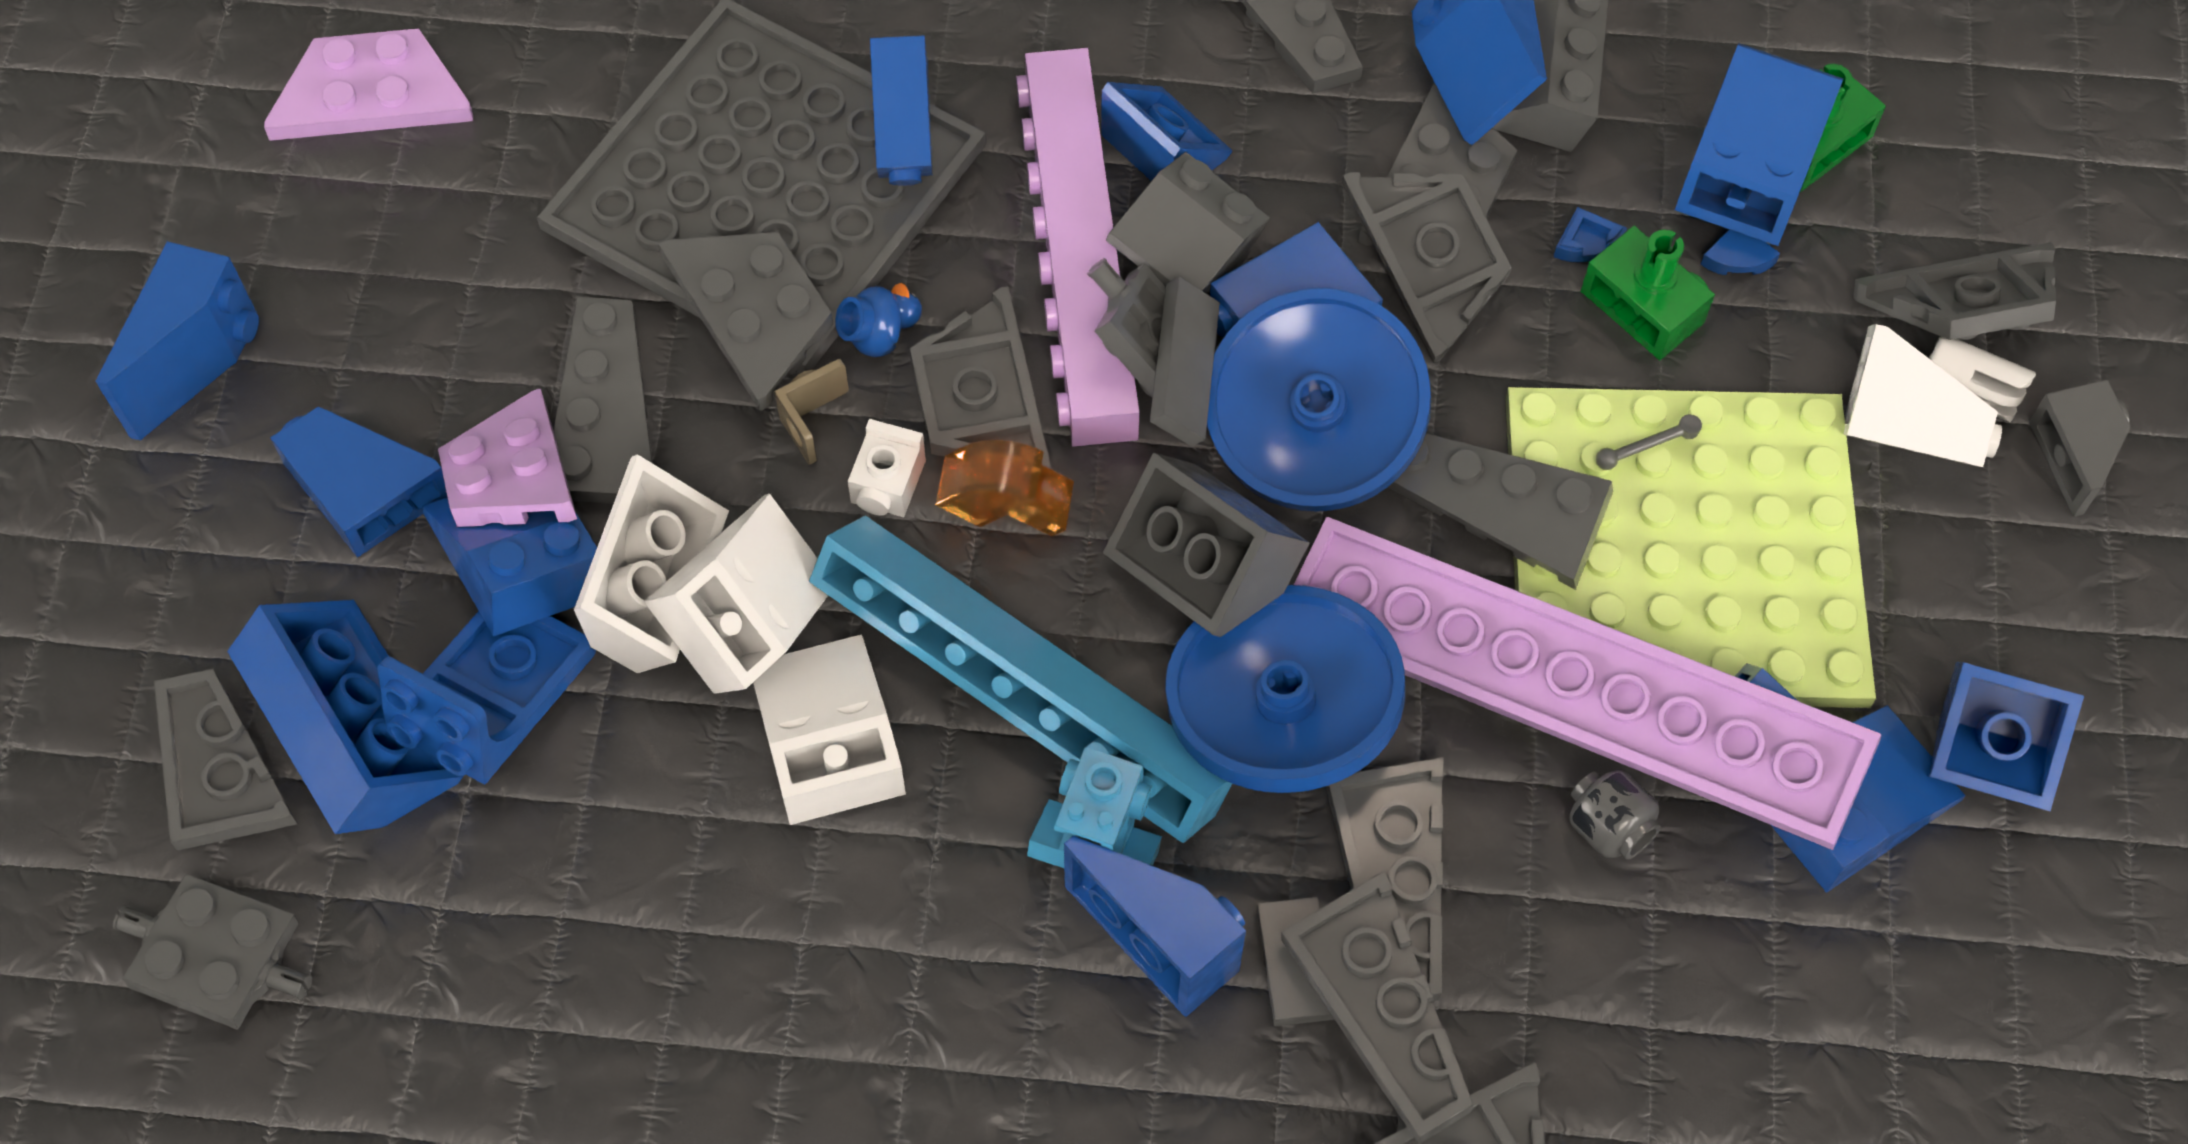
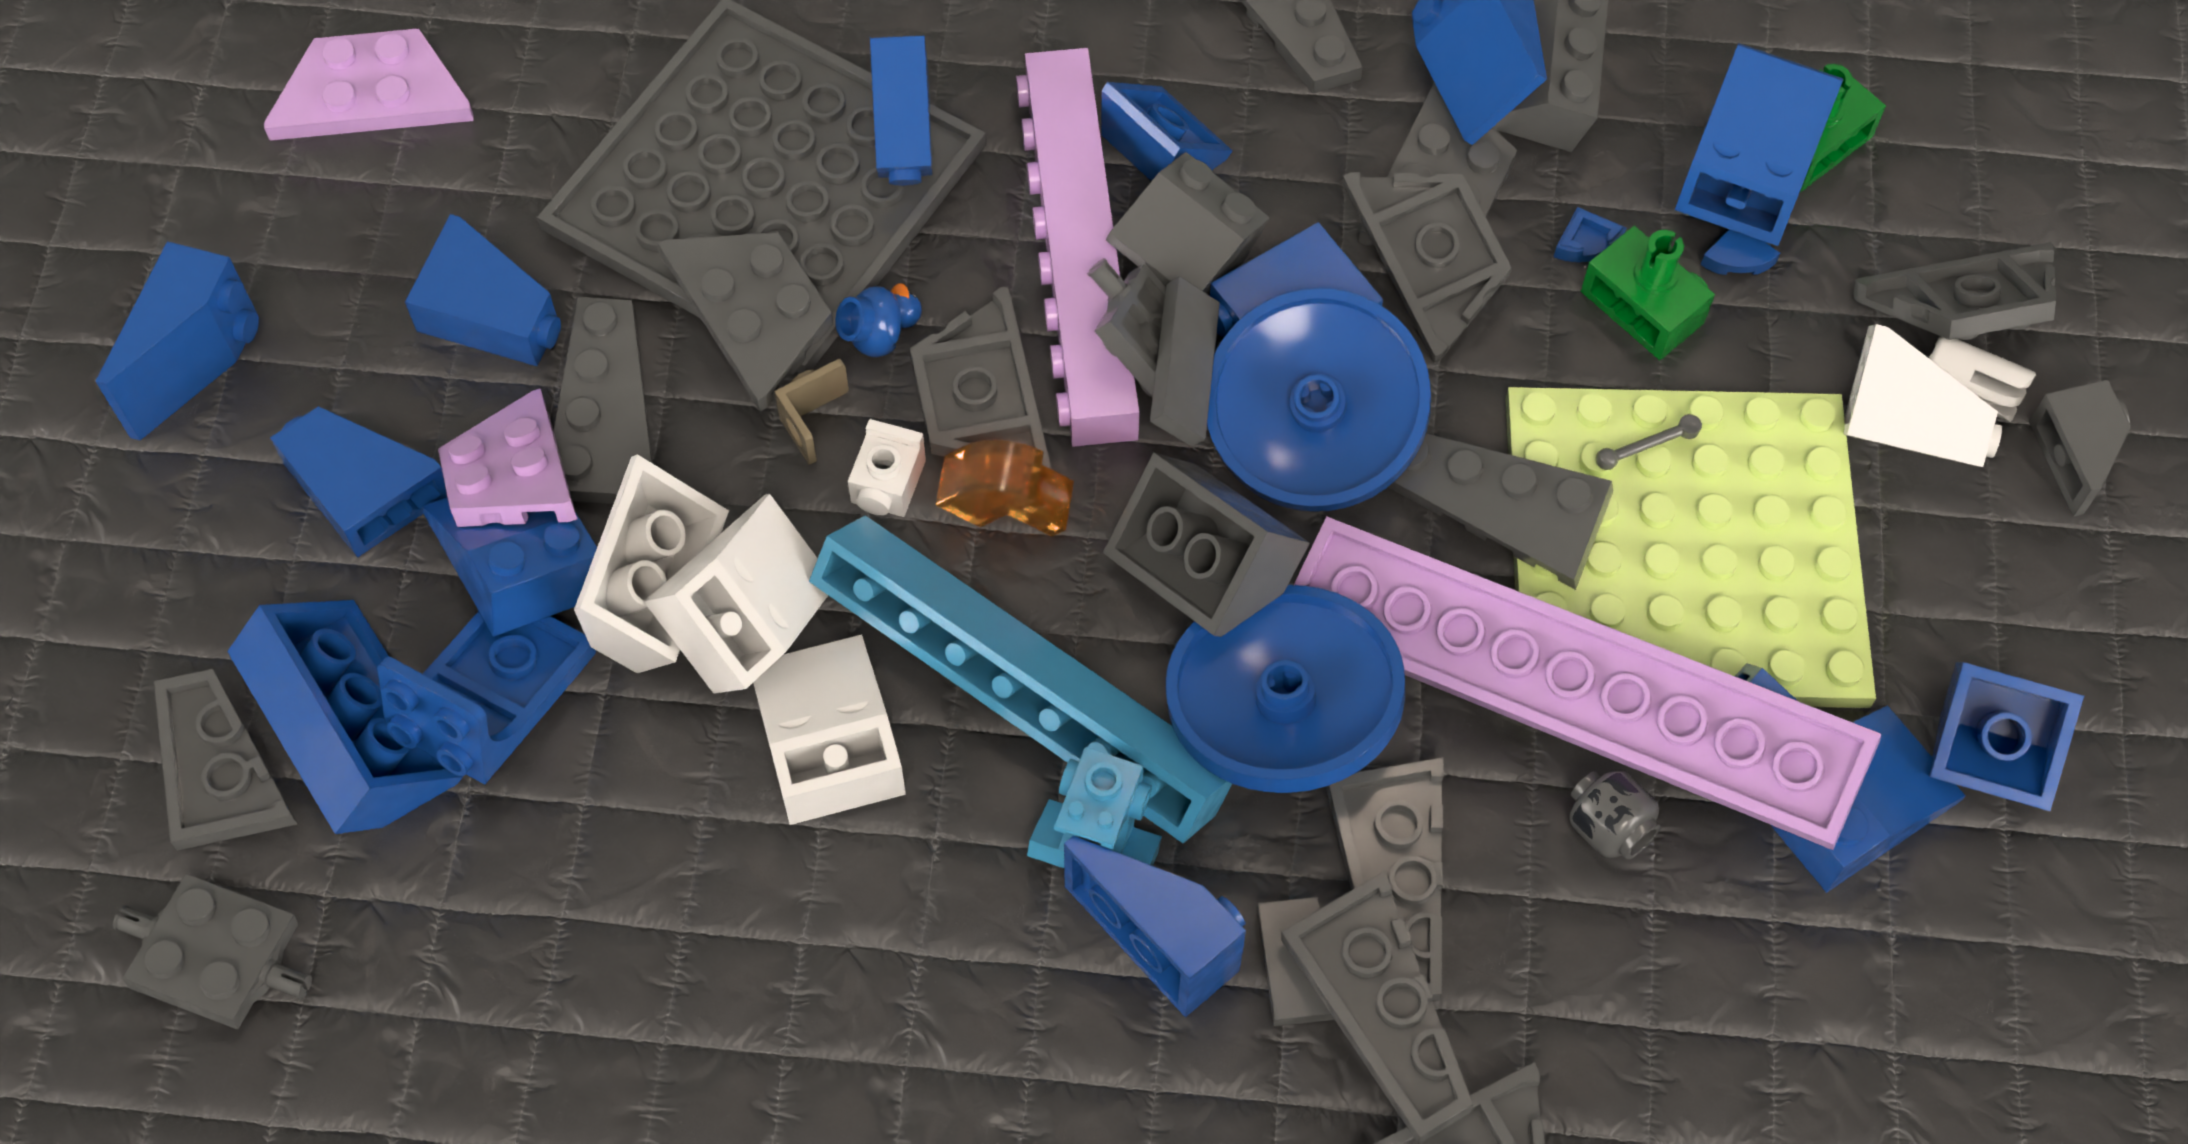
(481, 298): none -> blue slope

